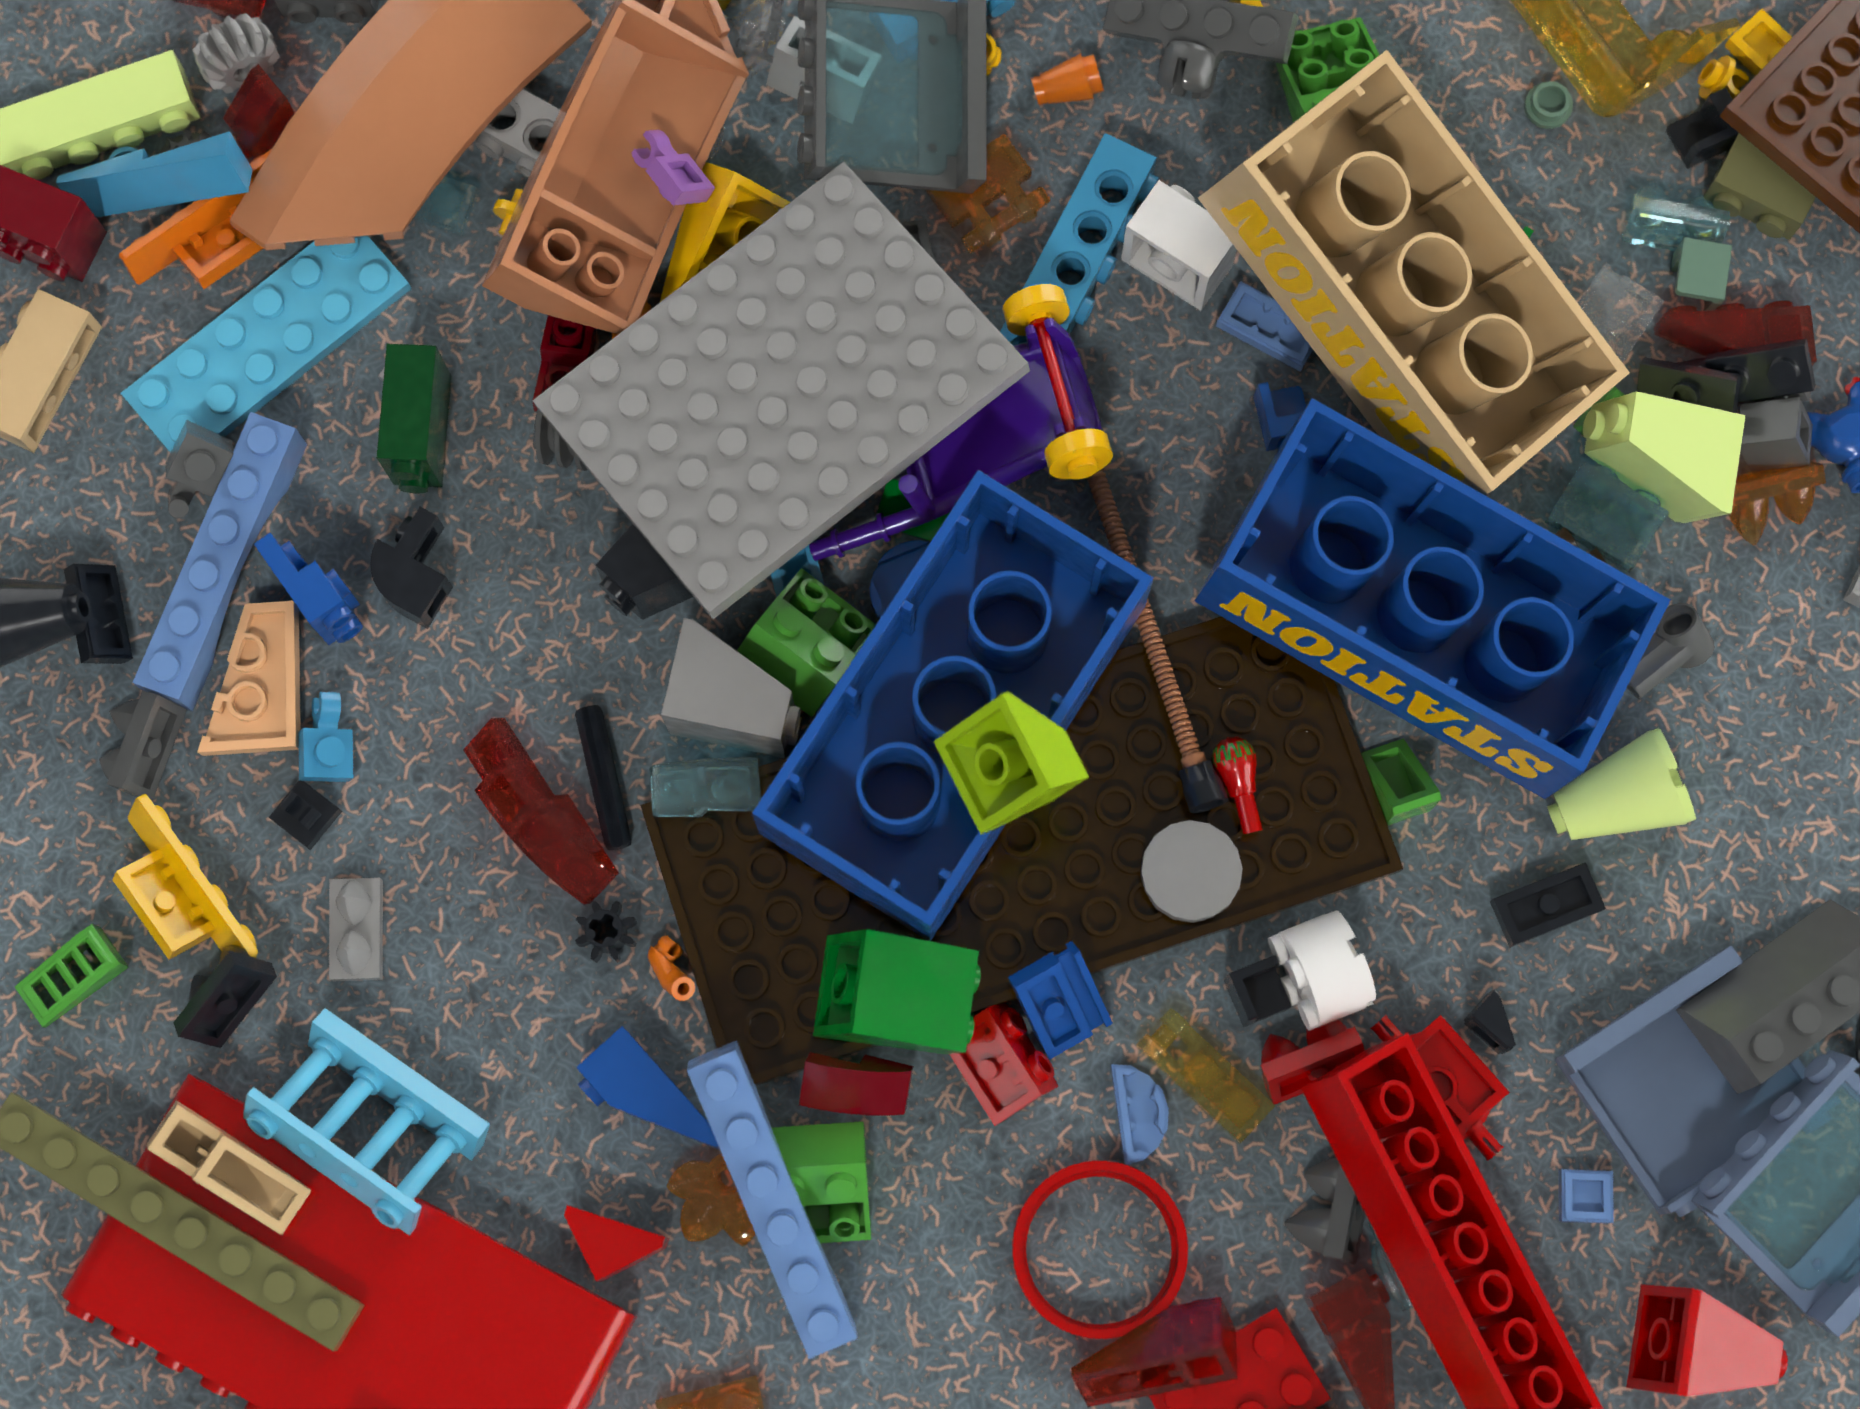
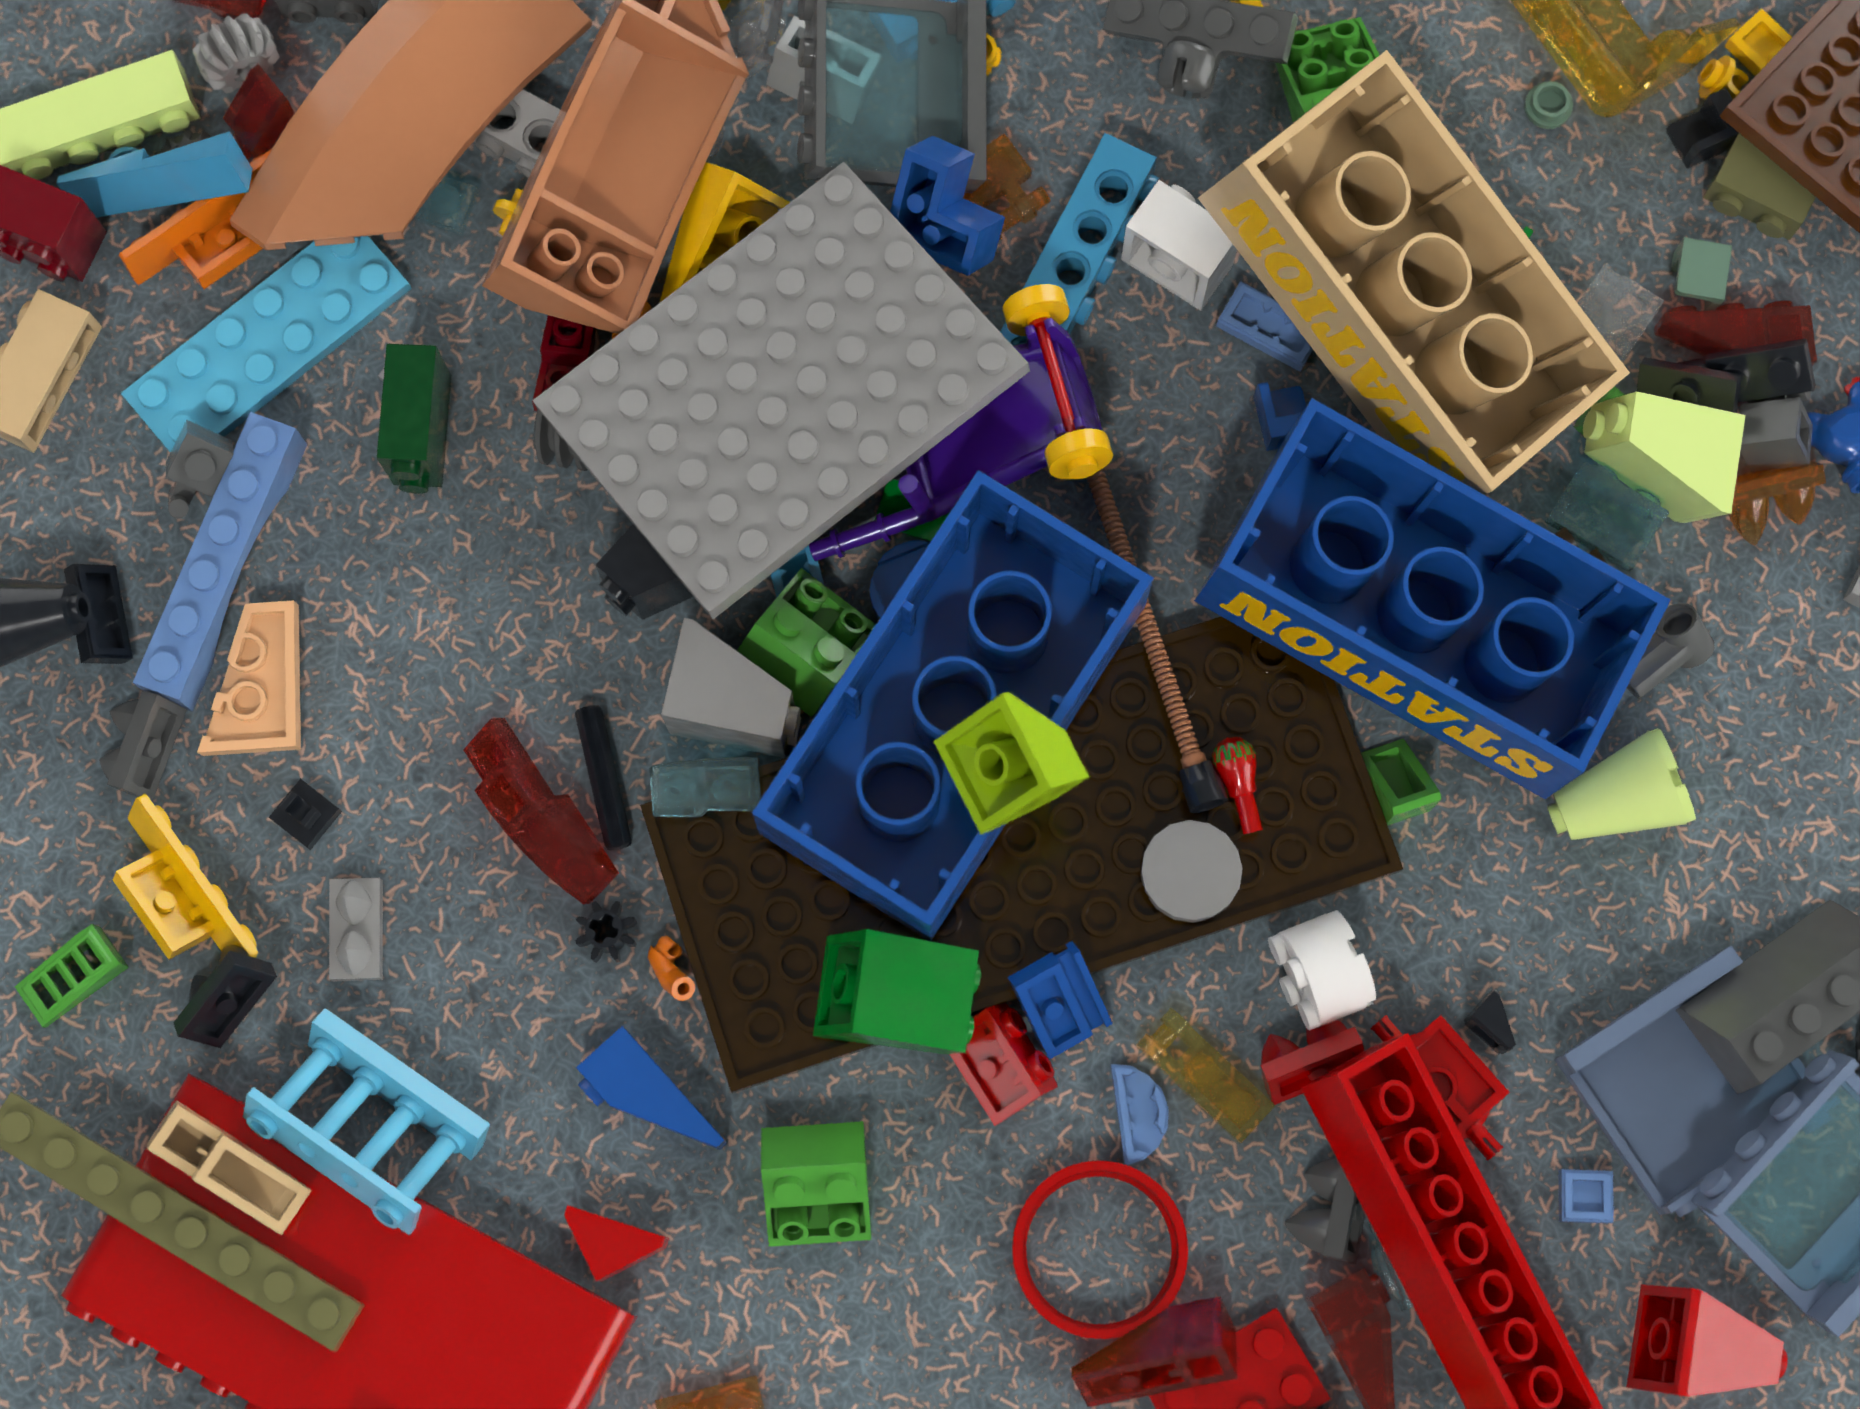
(319, 595): blue plate -> none
(325, 749): dark azure plate -> none
(400, 572): black brick -> none
(674, 174): medium lavender plate -> none
(709, 1202): clear orange plate -> none
(771, 1199): medium blue arch -> none
(847, 1087): dark red slope -> none
(933, 207): none -> blue brick
(1069, 81): orange cone -> none
(1257, 991): black panel -> none
(1547, 905): black plate -> none
(1664, 223): clear light blue tile -> none

